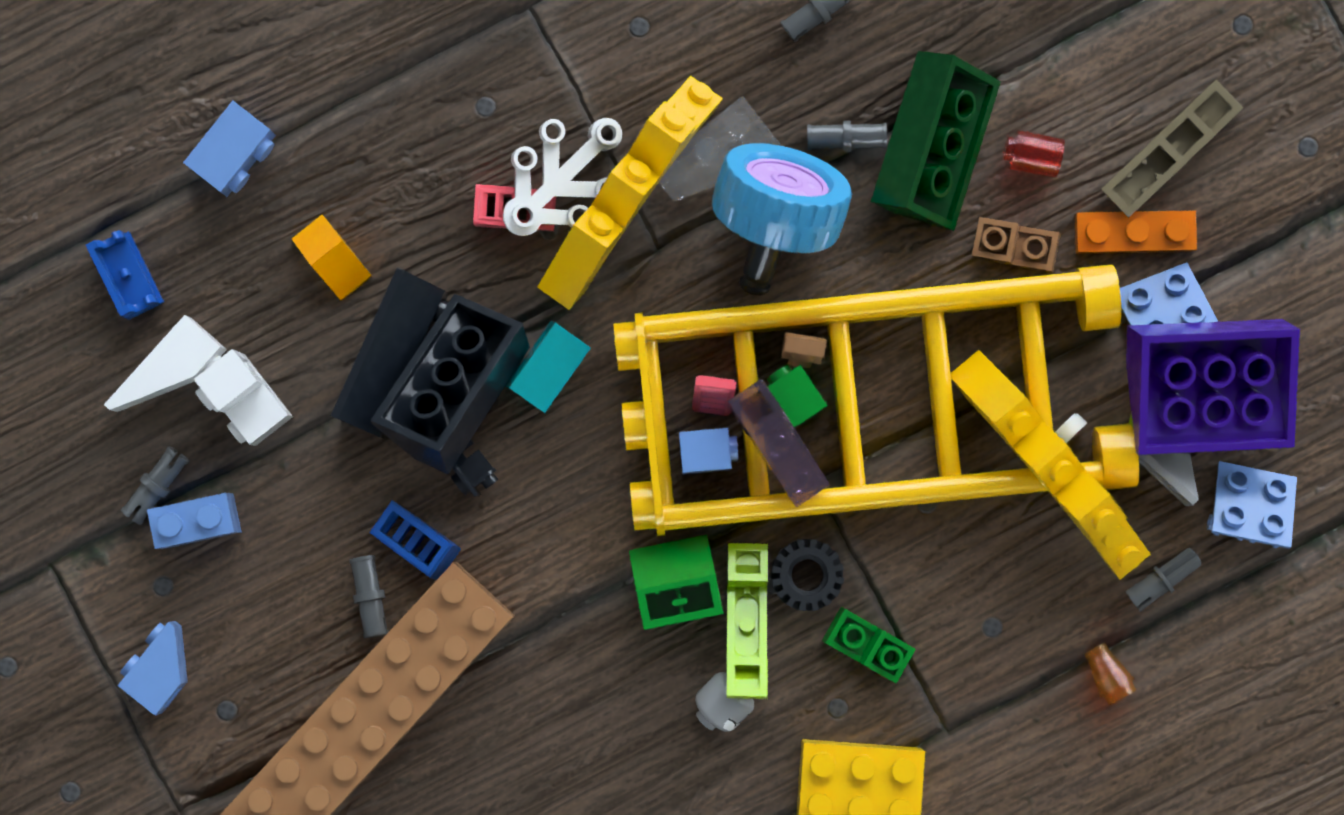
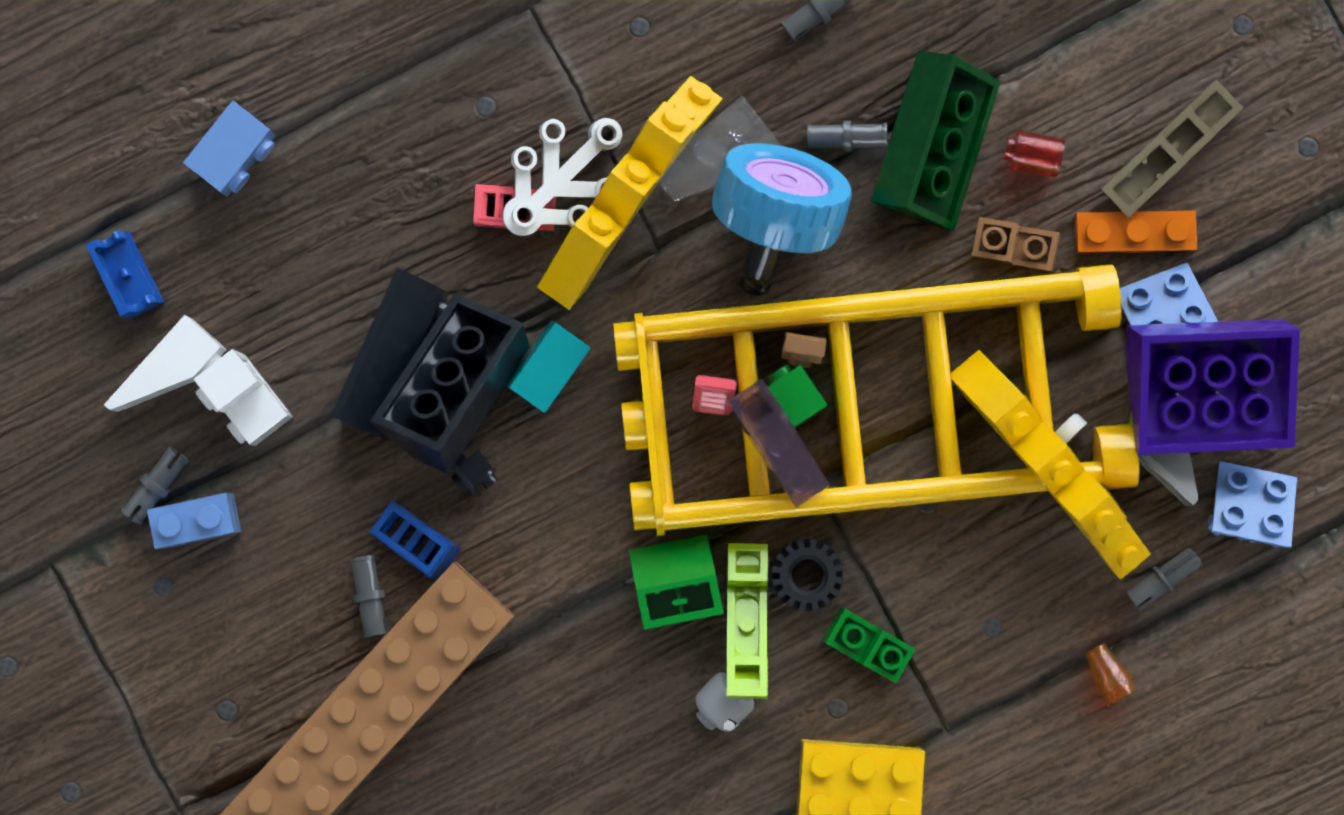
(159, 671): medium blue slope -> none
(331, 257): light orange slope -> none
(707, 451): medium blue brick -> none

